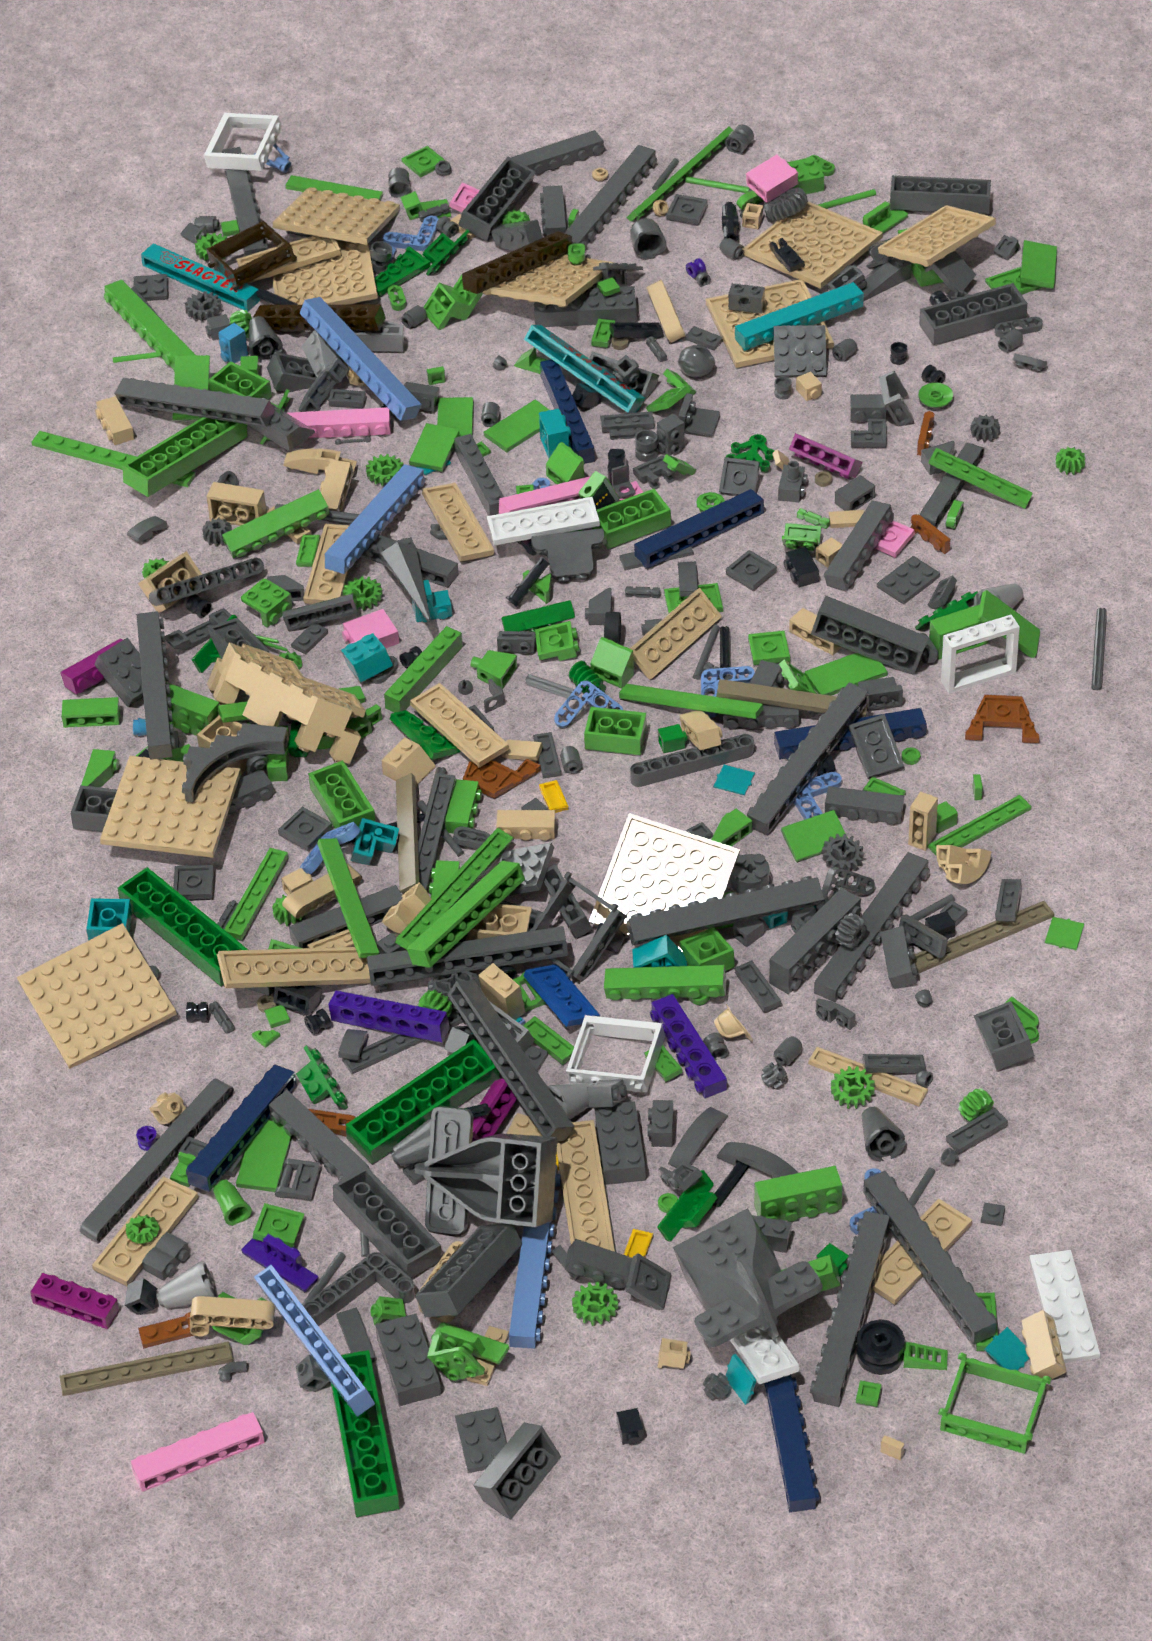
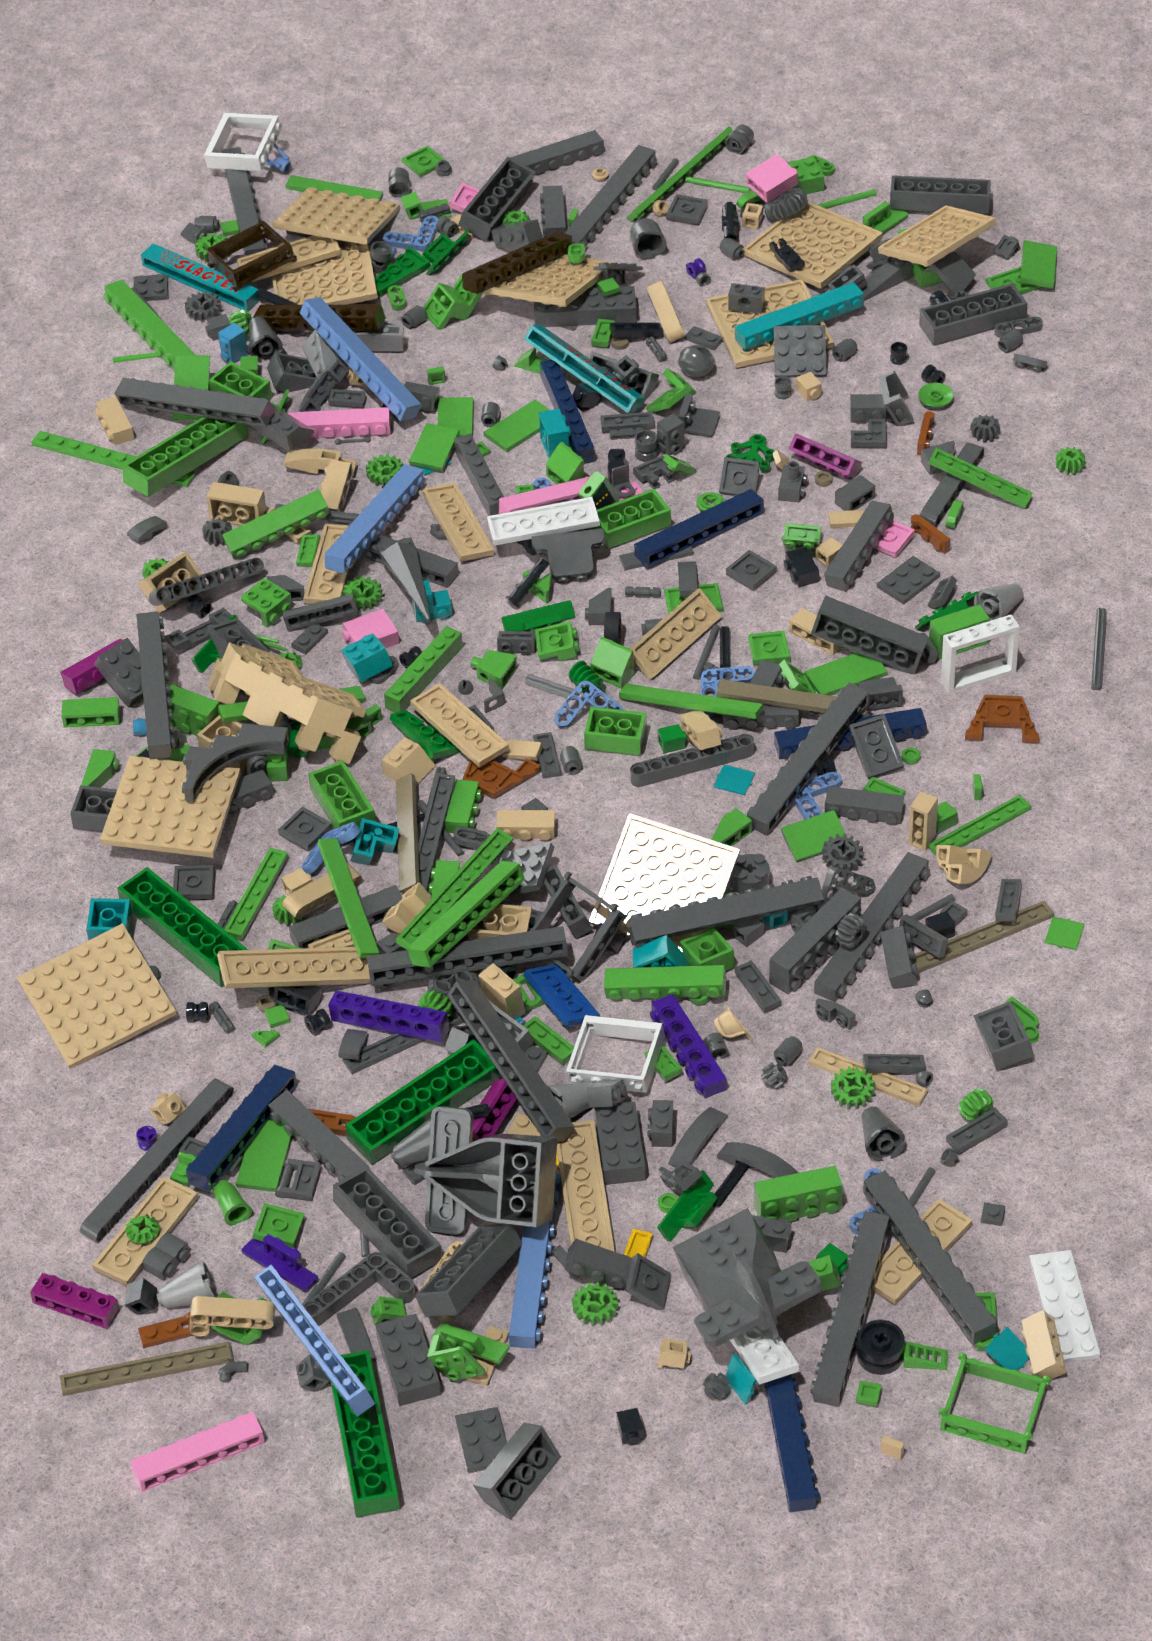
(317, 1080): green bracket -> none
(553, 796): yellow tile -> none
(700, 830): dark grey tile -> none
(813, 518): bright green axle -> none
(993, 608): bright green tile -> none

